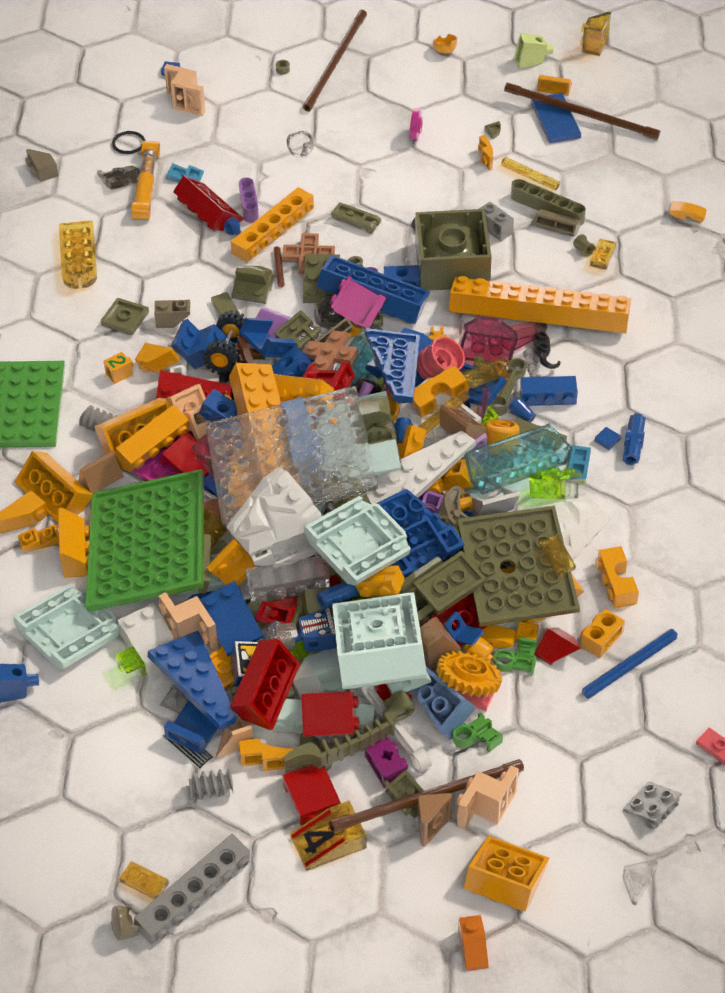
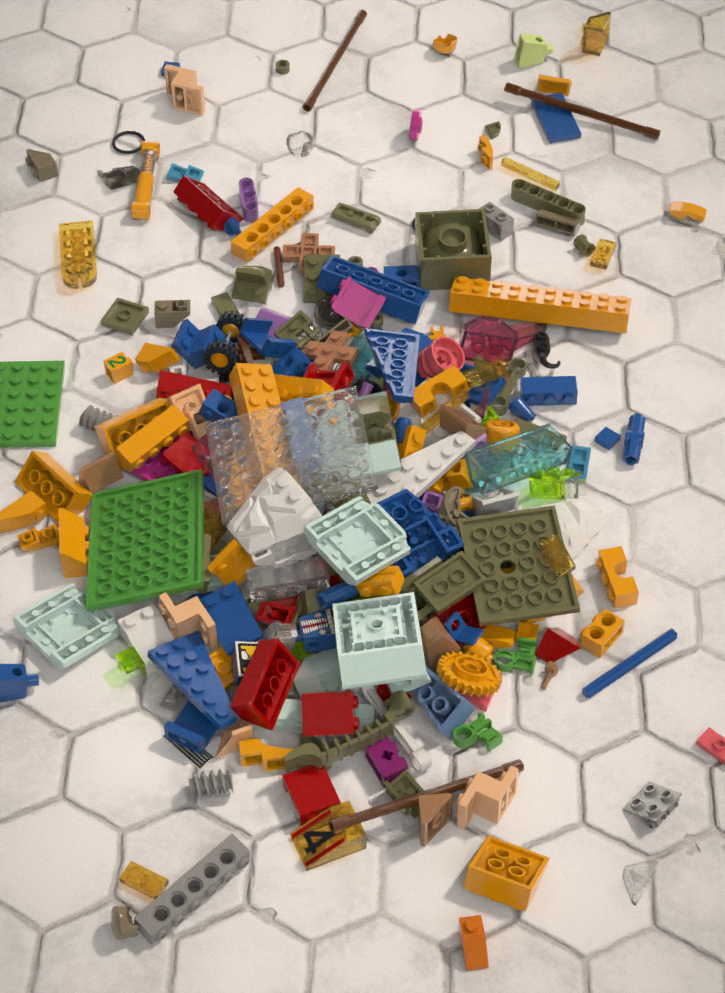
(552, 670): none -> medium nougat hand

